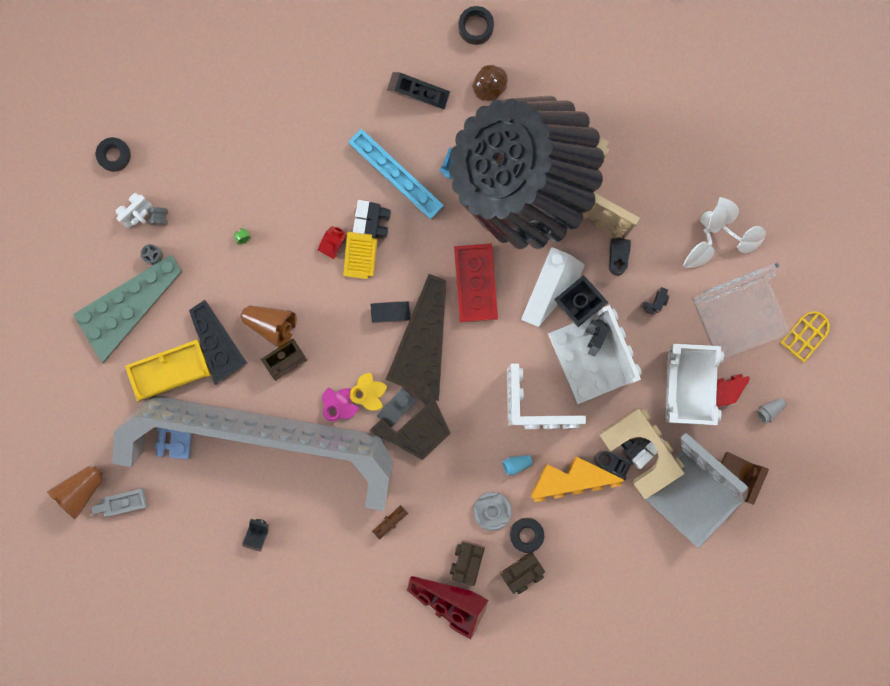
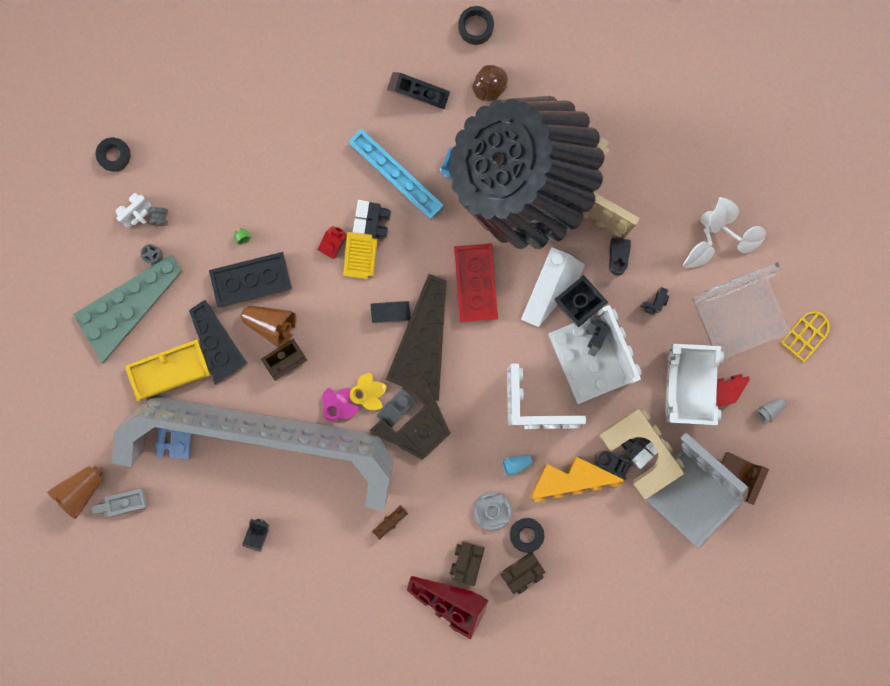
(250, 279): none -> black plate

